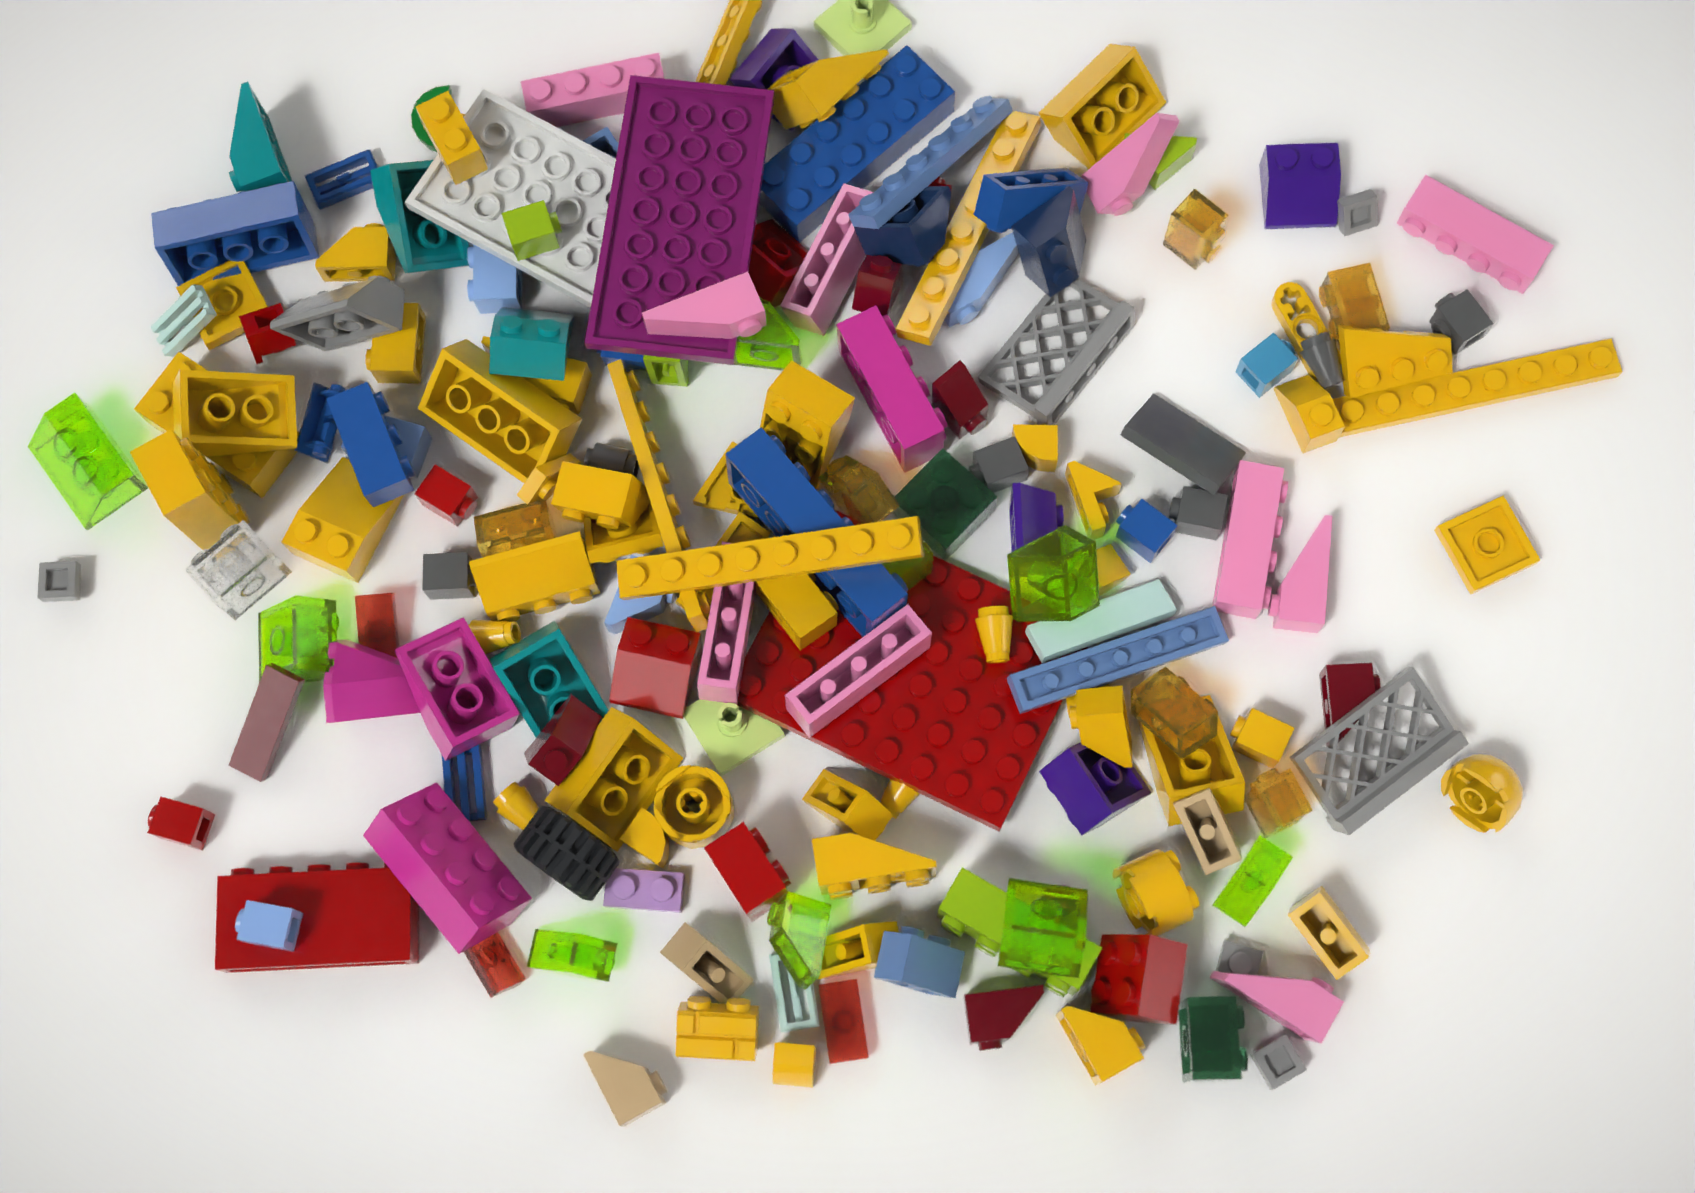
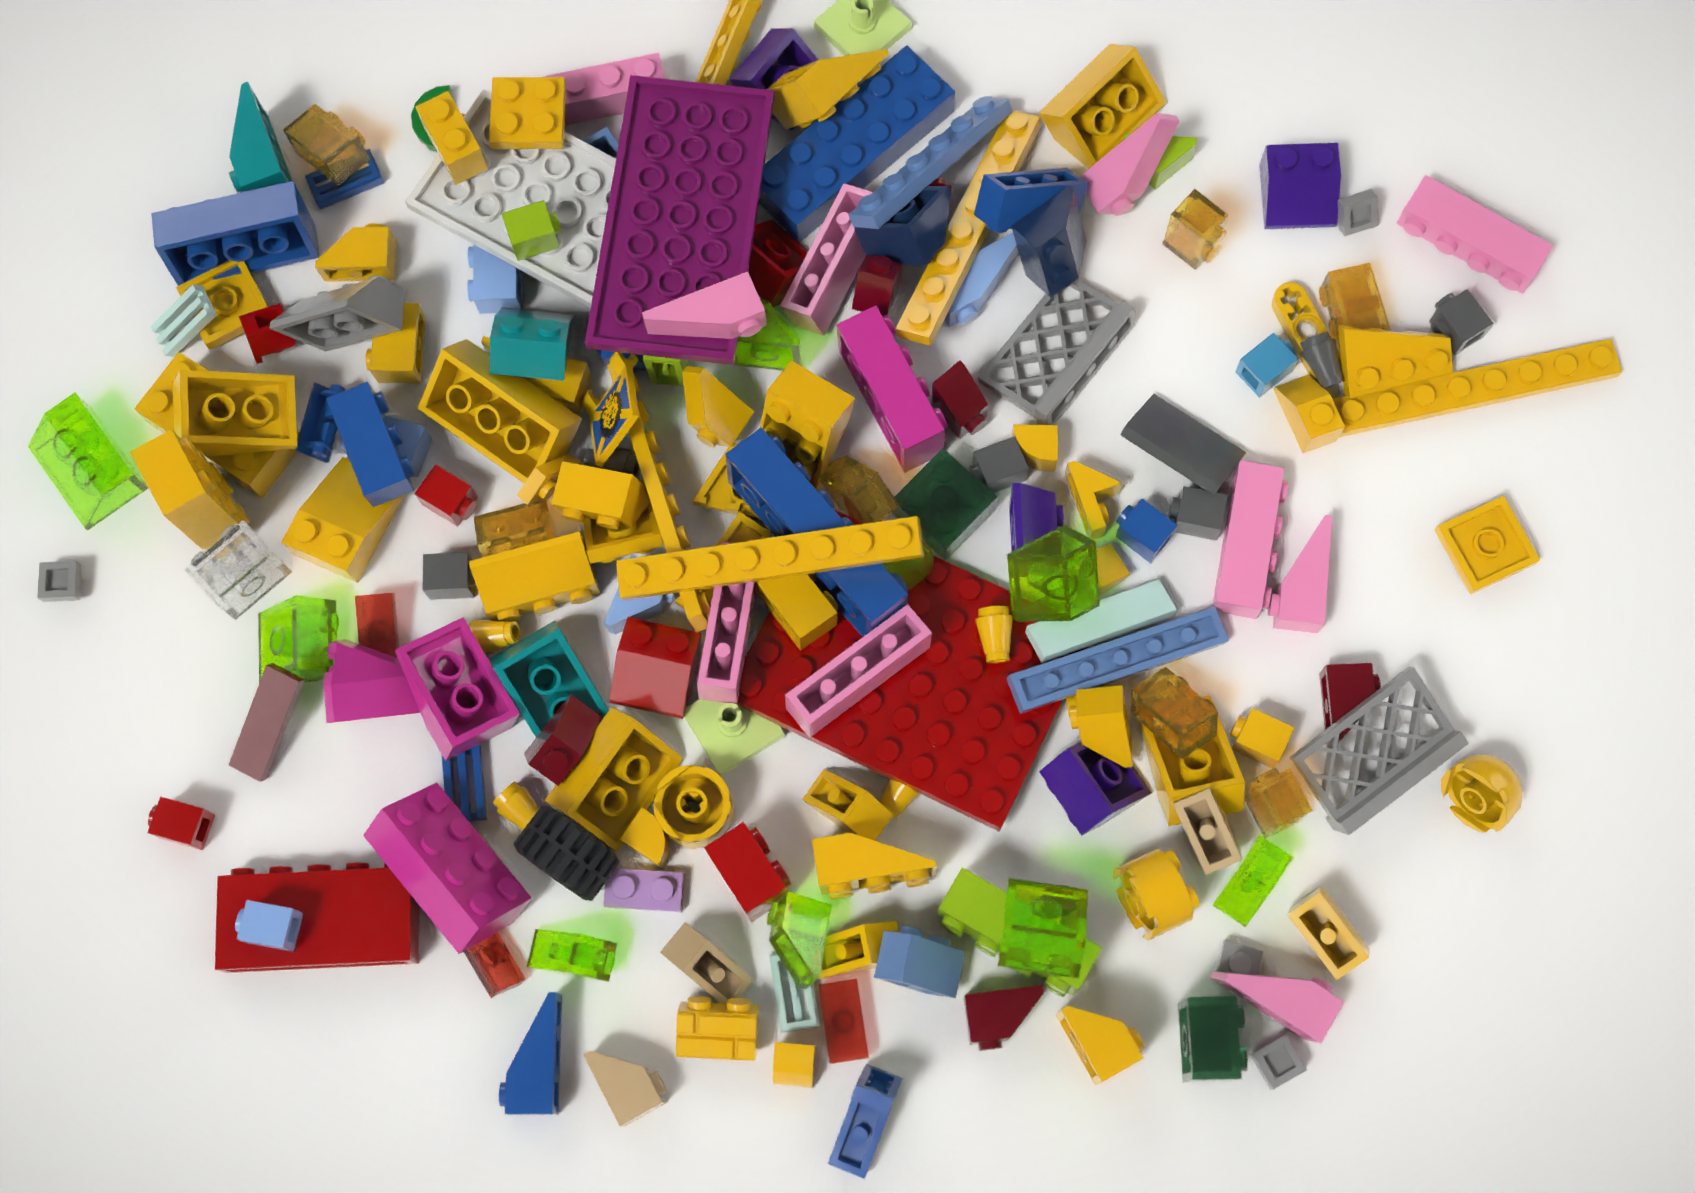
(327, 143): none -> clear yellow brick
(417, 241): teal slope -> none
(527, 113): none -> yellow plate
(535, 1070): none -> blue slope
(615, 411): none -> flag
(713, 408): none -> yellow slope
(865, 1120): none -> blue bracket
(1139, 978): red brick -> none

